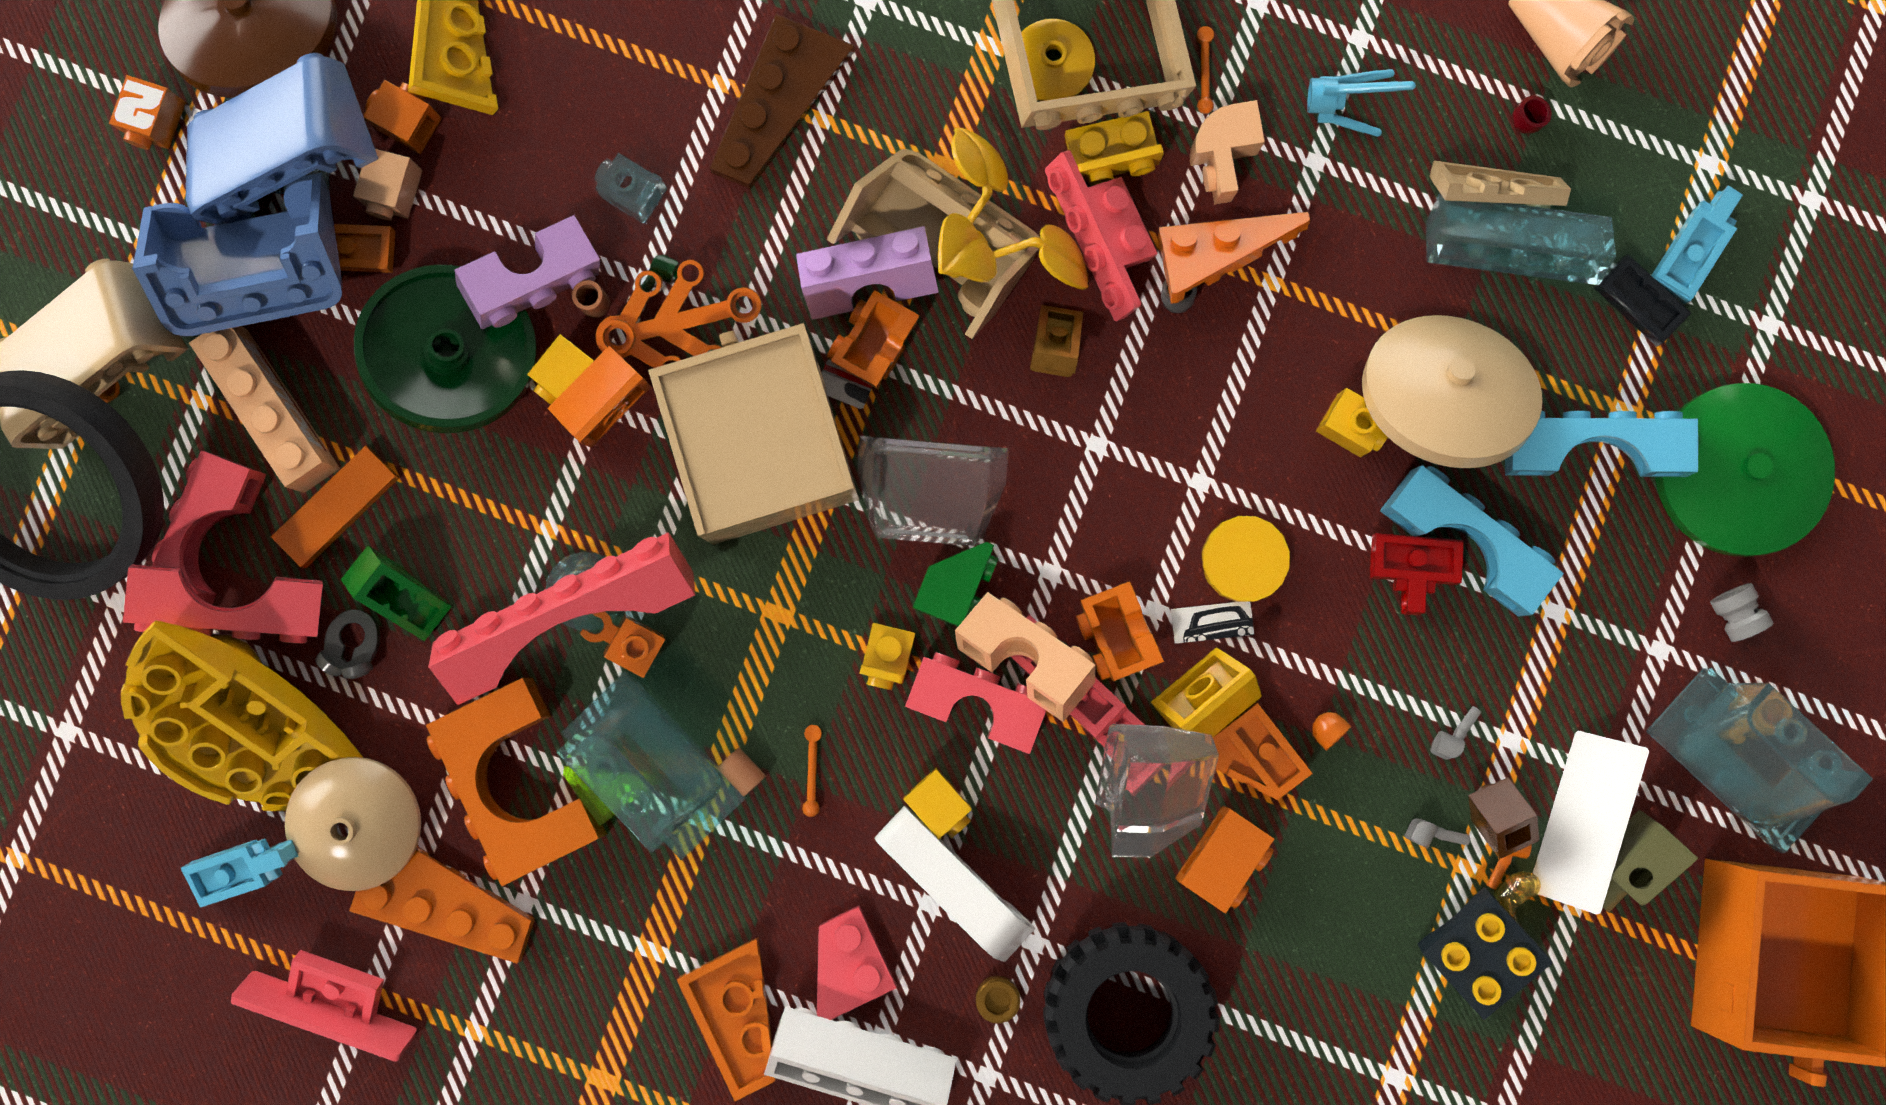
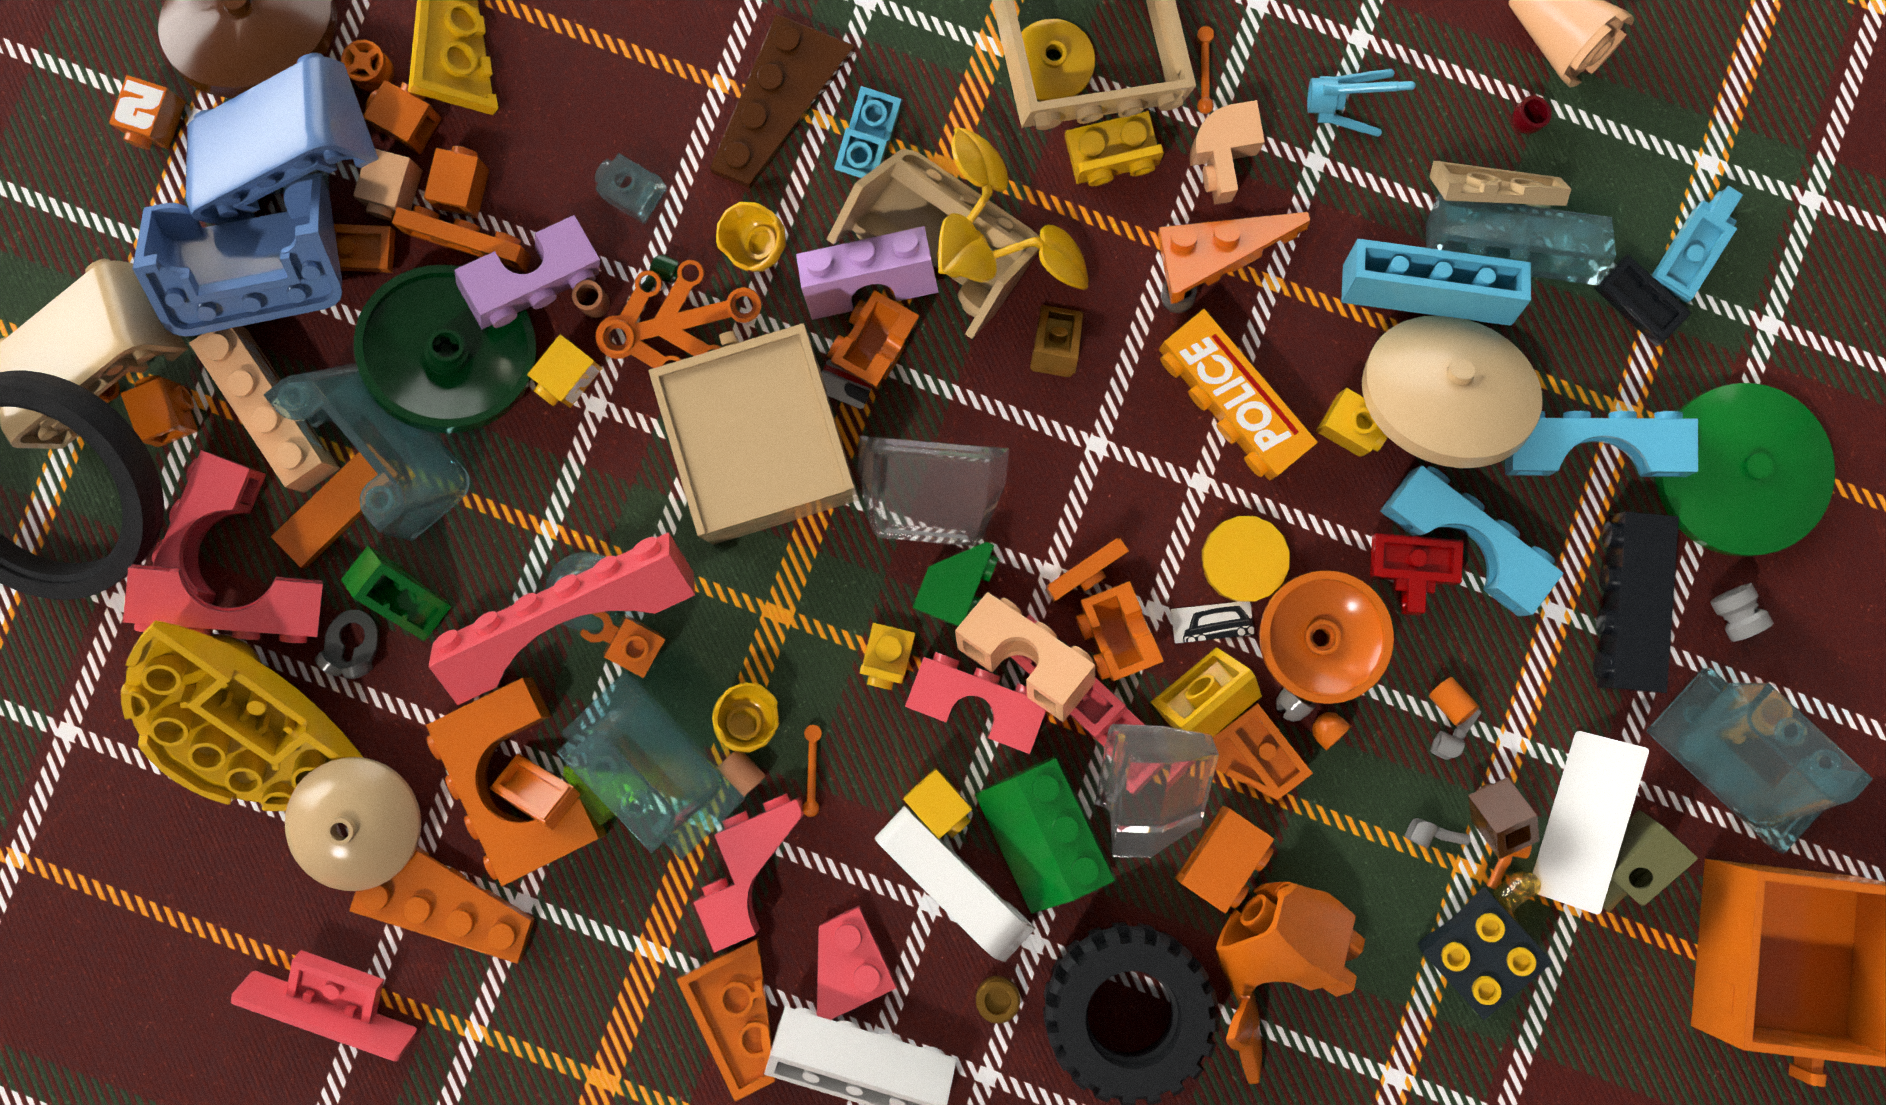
(160, 410): none -> orange brick
(237, 870): medium azure hinge -> none
(359, 58): none -> orange wheel
(414, 468): none -> clear light blue windscreen
(457, 181): none -> orange brick
(461, 236): none -> orange plate
(535, 791): none -> orange tile
(599, 397): orange slope -> none
(745, 717): none -> yellow hair
(746, 847): none -> coral arch
(751, 236): none -> yellow hair
(868, 133): none -> medium azure slope
(1044, 836): none -> green slope
(1088, 571): none -> orange plate
(1105, 229): coral bracket -> none
(1236, 396): none -> light orange brick
(1284, 937): none -> orange hips
(1295, 707): none -> light grey hinge
(1356, 637): none -> orange dish
(1436, 282): none -> medium azure brick
(1454, 701): none -> orange hinge
(1636, 602): none -> black brick

